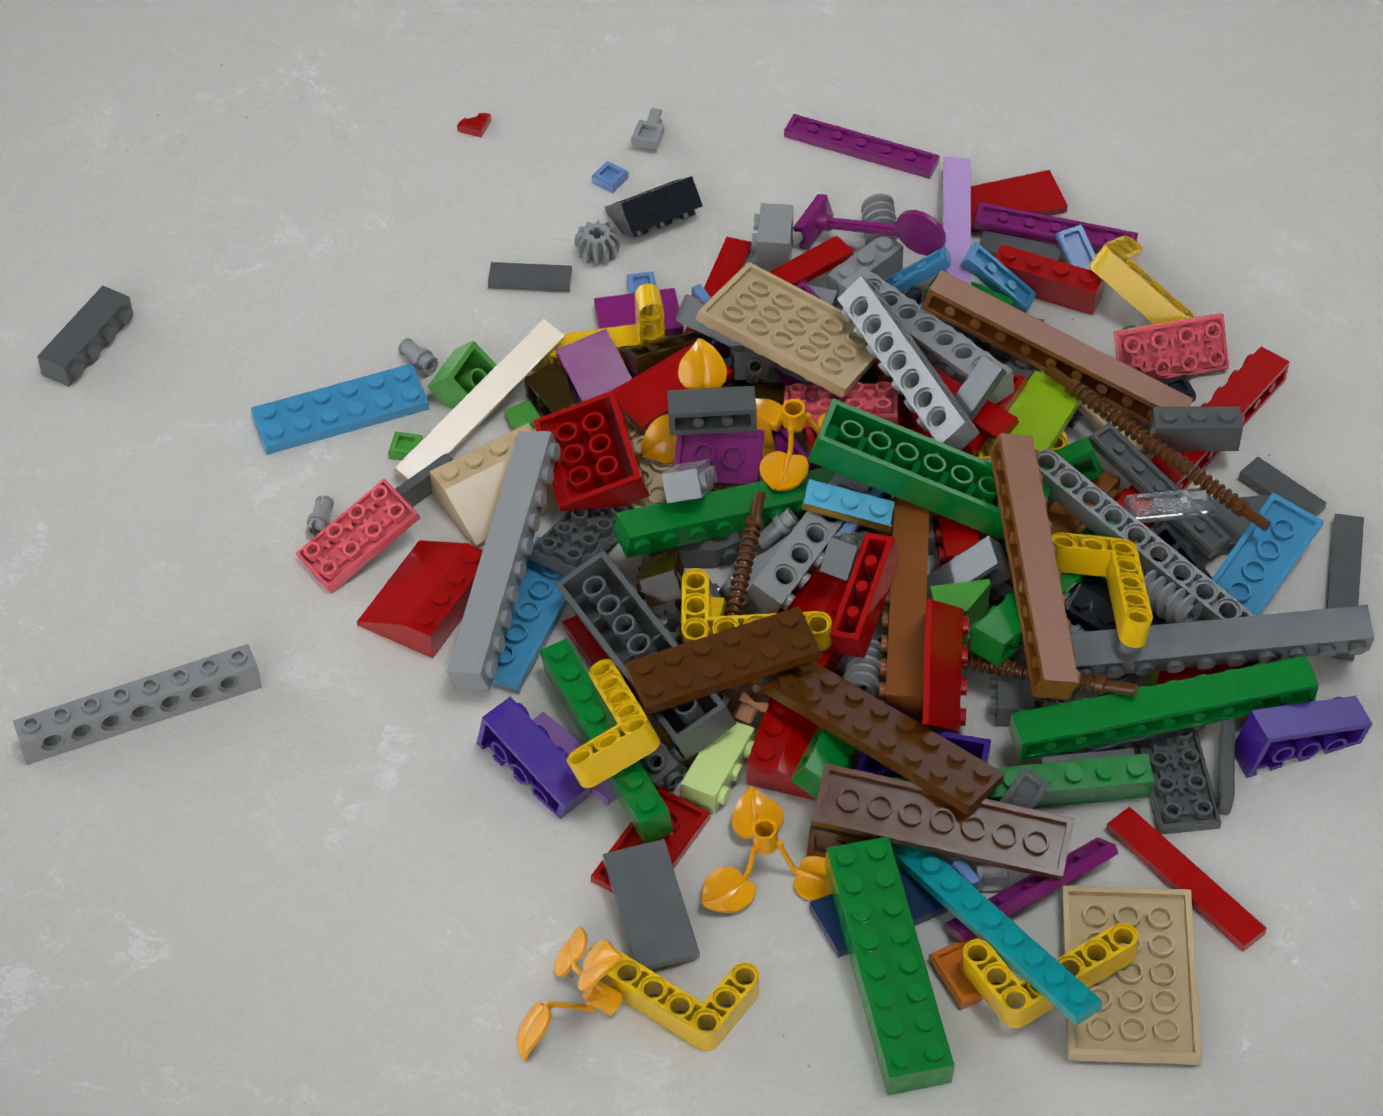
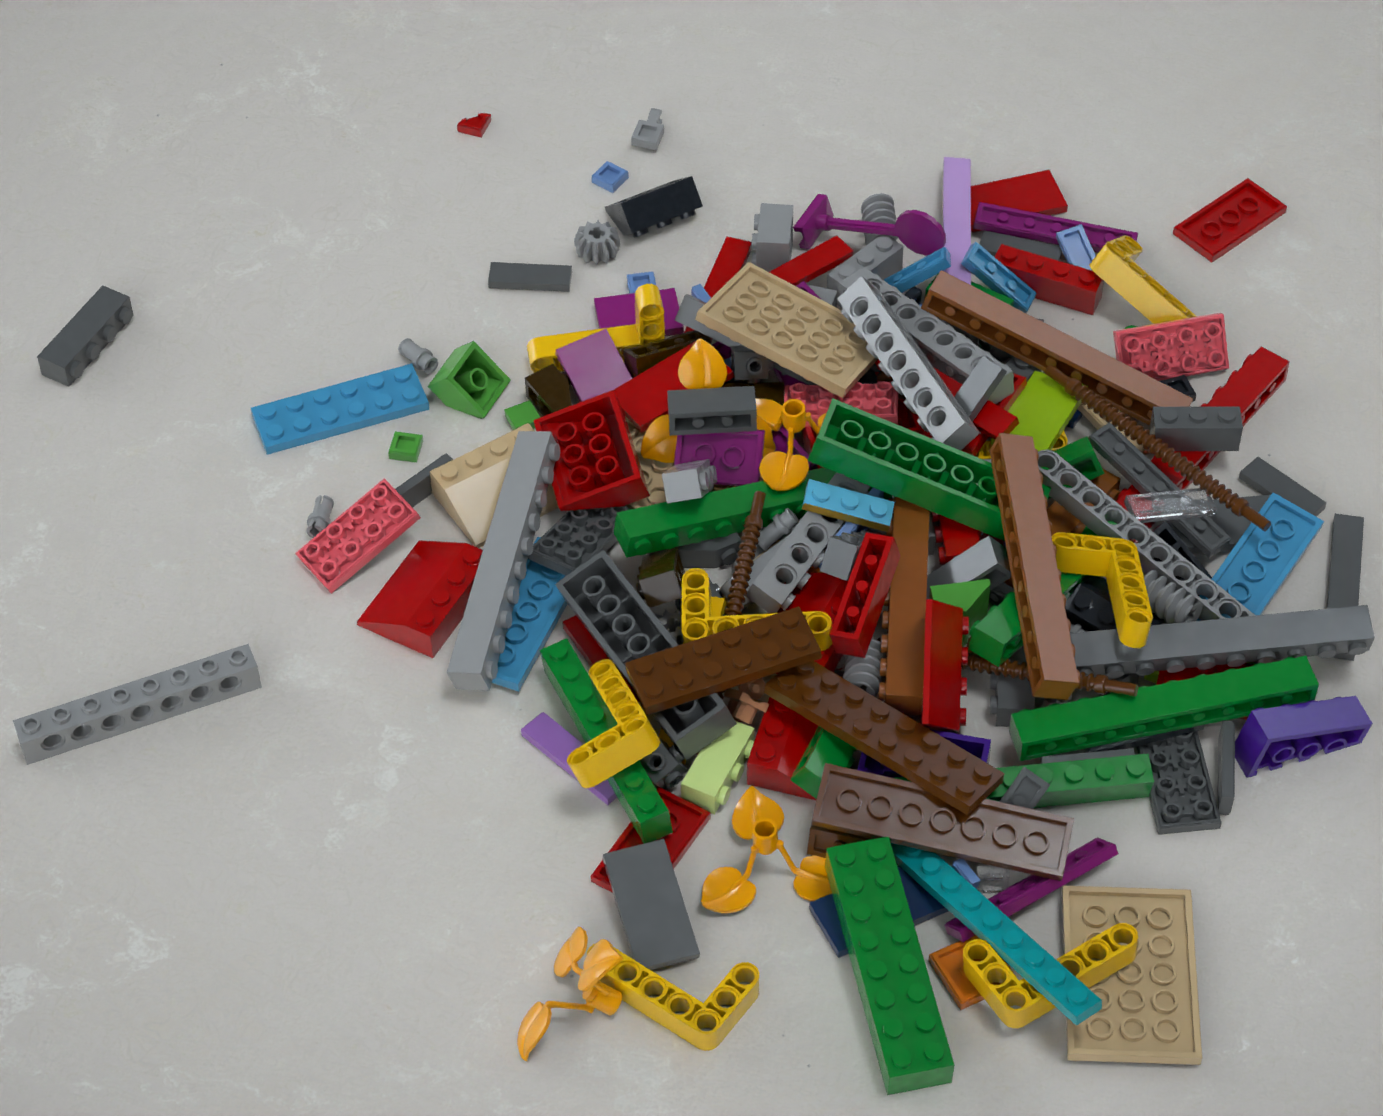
(482, 399): tile -> none
(531, 756): dark purple wedge -> none
(862, 146): magenta tile -> none
(1182, 873): red tile -> none
(1229, 220): none -> red tile

